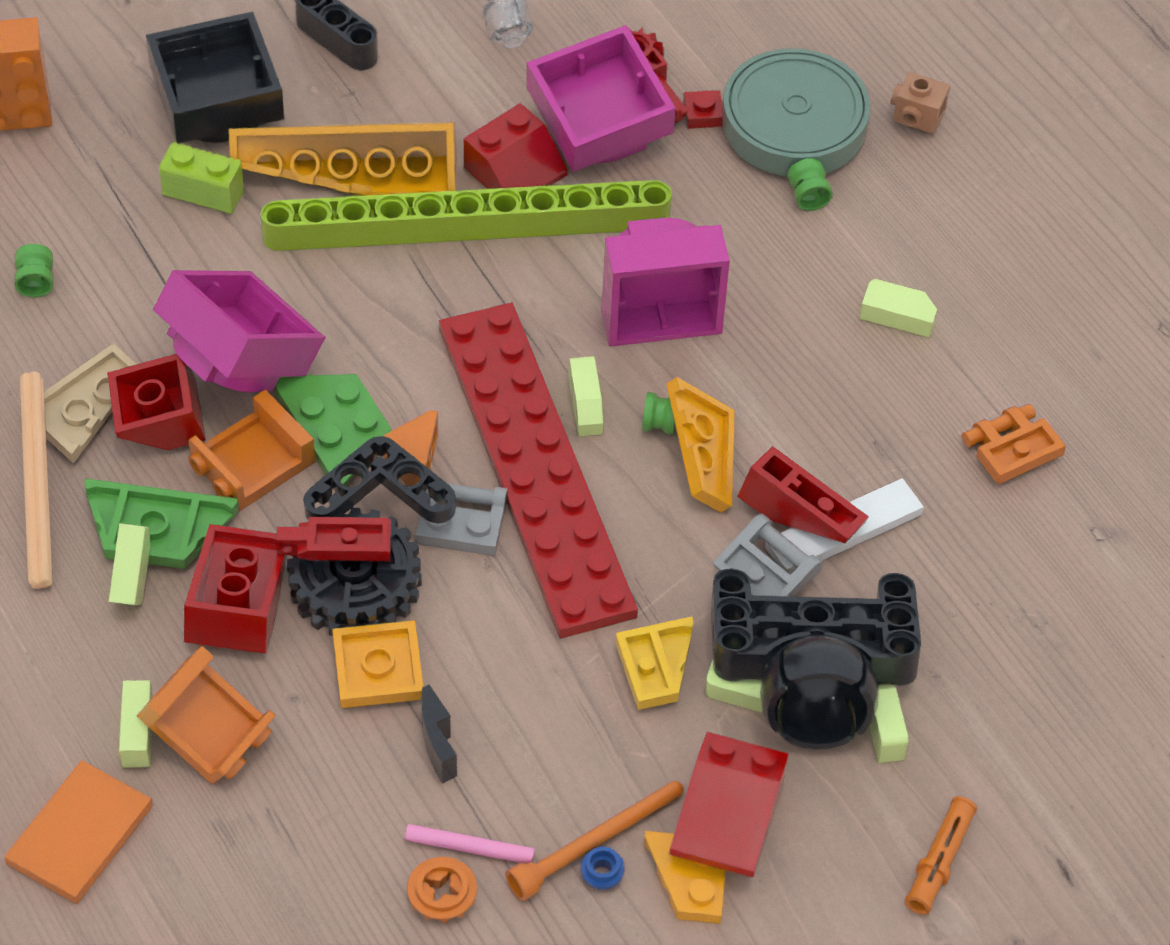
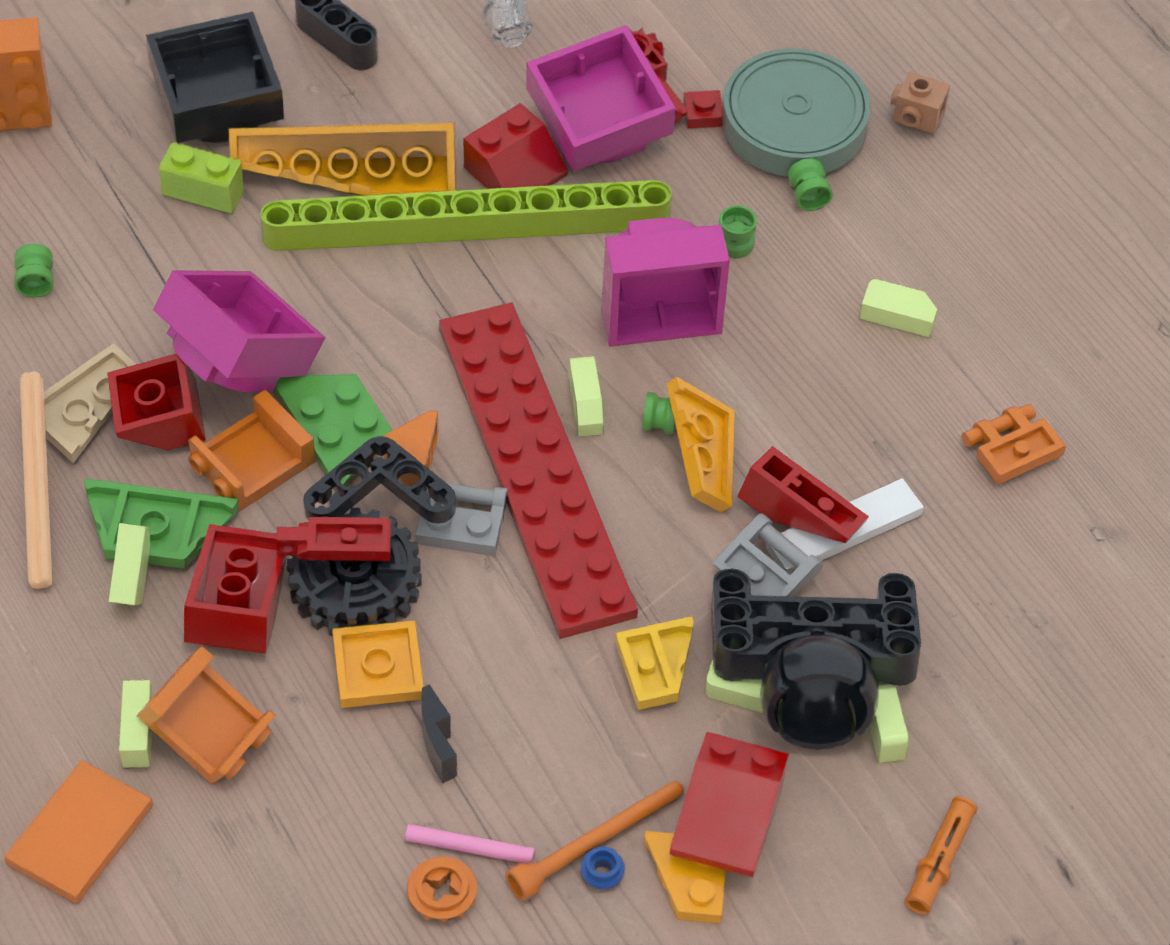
(738, 230): none -> bright green wheel

